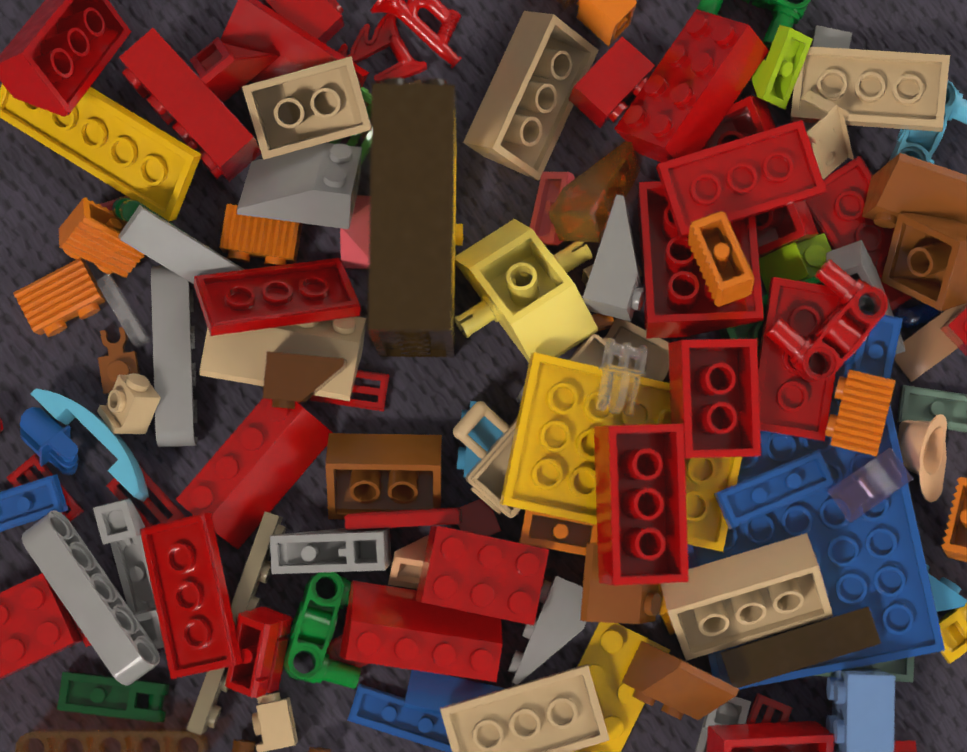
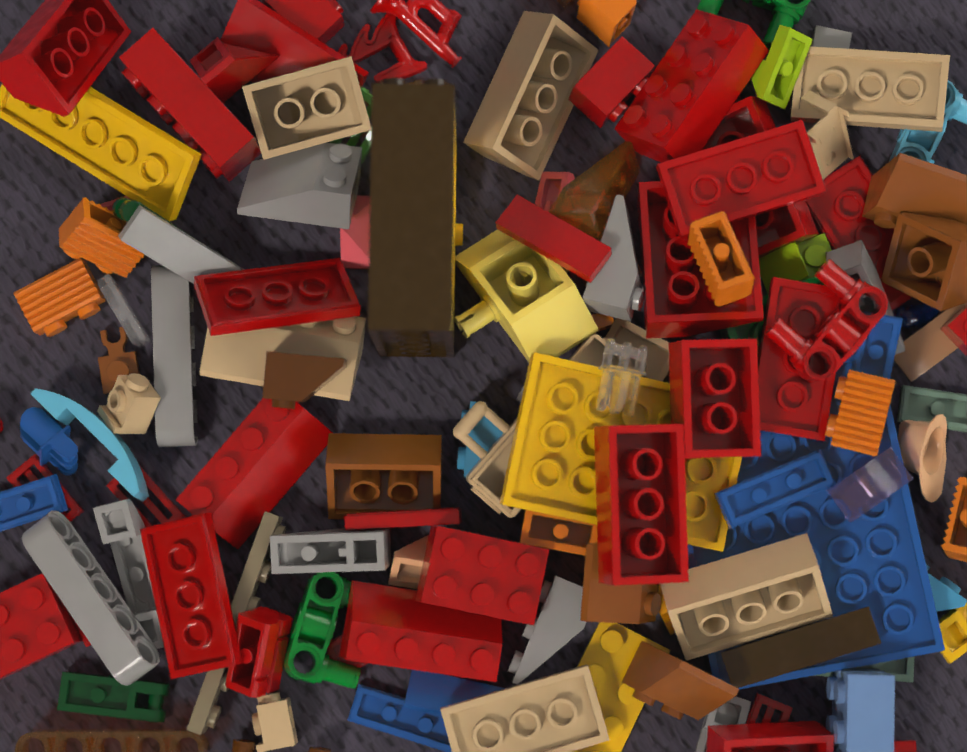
(259, 238): orange brick -> none
(381, 393): red tile -> none
(479, 519): red tile -> none
(554, 238): none -> red tile

